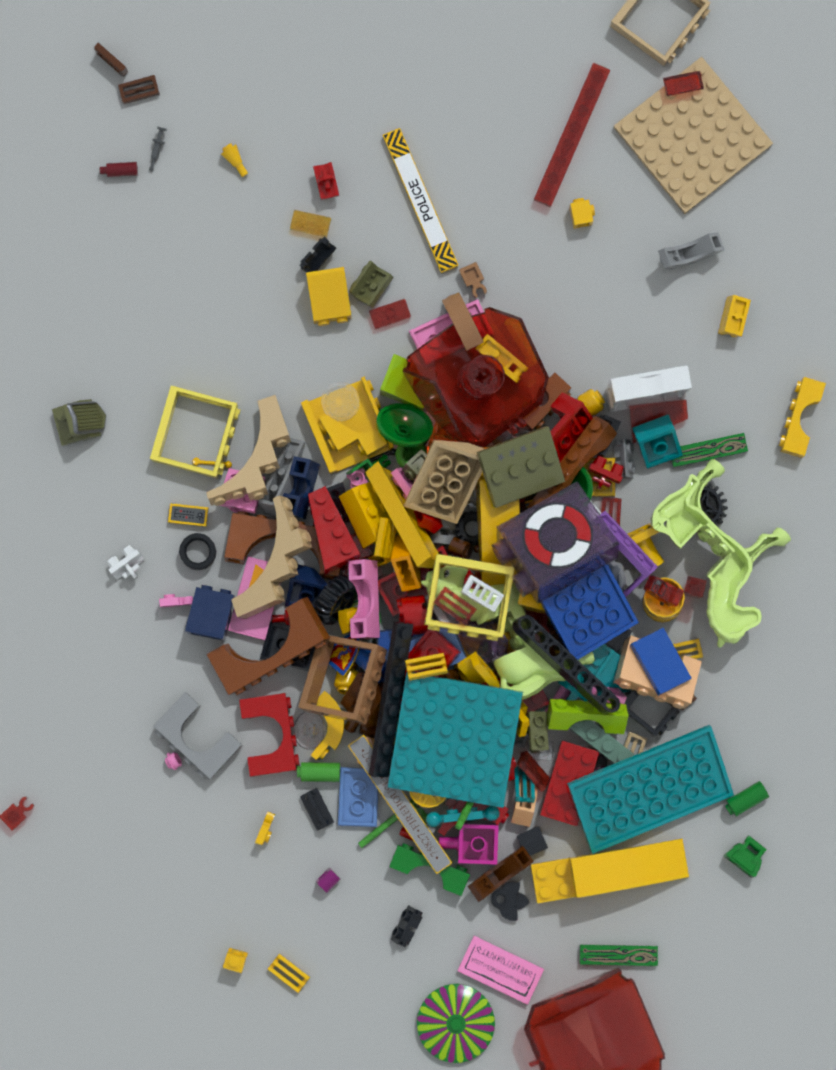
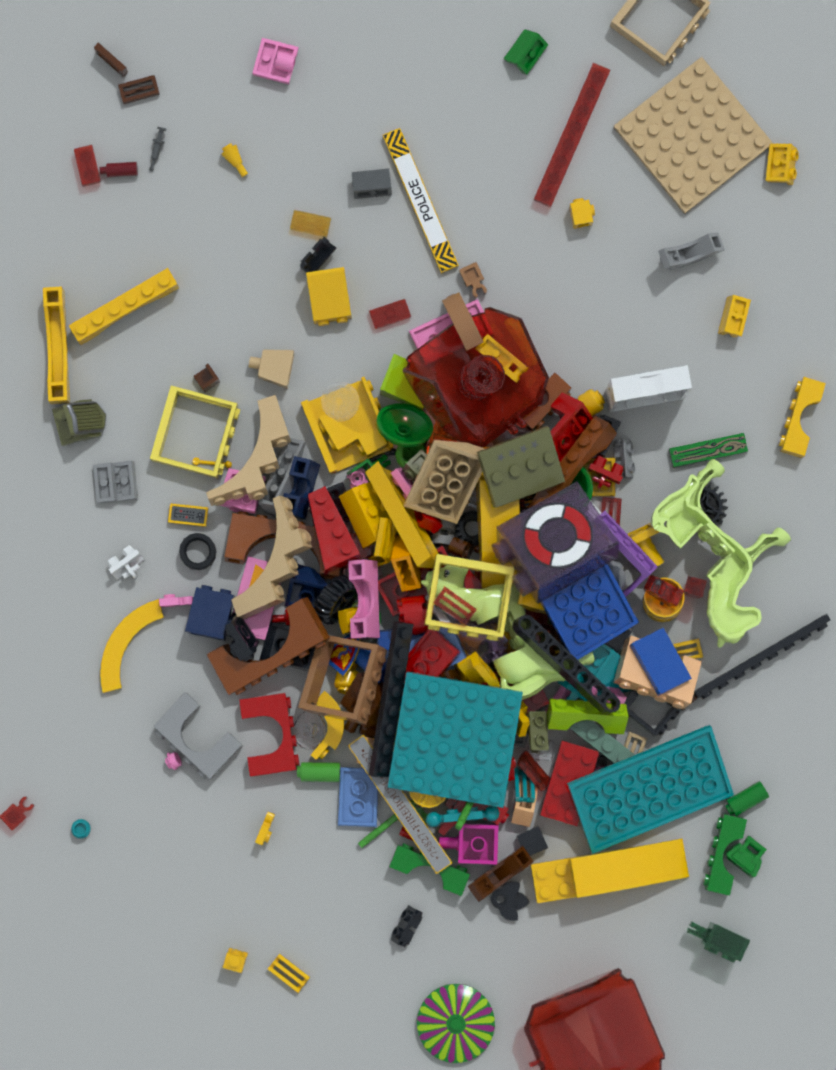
(57, 345): none -> yellow arch
(80, 828): none -> teal plate
(87, 165): none -> clear red plate
(115, 482): none -> light grey slope
(120, 640): none -> yellow tile
(135, 298): none -> yellow arch
(206, 378): none -> reddish brown panel
(244, 641): none -> black plate
(274, 366): none -> tan torso
(275, 61): none -> bright pink plate
(317, 809): black hinge -> none
(326, 181): red hips -> none
(328, 880): magenta brick -> none
(370, 284): olive bracket -> none
(371, 183): none -> dark grey hinge
(426, 659): yellow tile -> none
(465, 591): white slope -> none
(500, 969): bright pink tile -> none
(526, 51): none -> green panel
(618, 955): tile -> none
(649, 411): clear red wing -> none
(657, 441): teal slope -> none
(683, 83): clear red tile -> none
(722, 940): none -> clear green brick
(730, 829): none -> green arch
(769, 653): none -> black plate
(782, 163): none -> yellow bracket

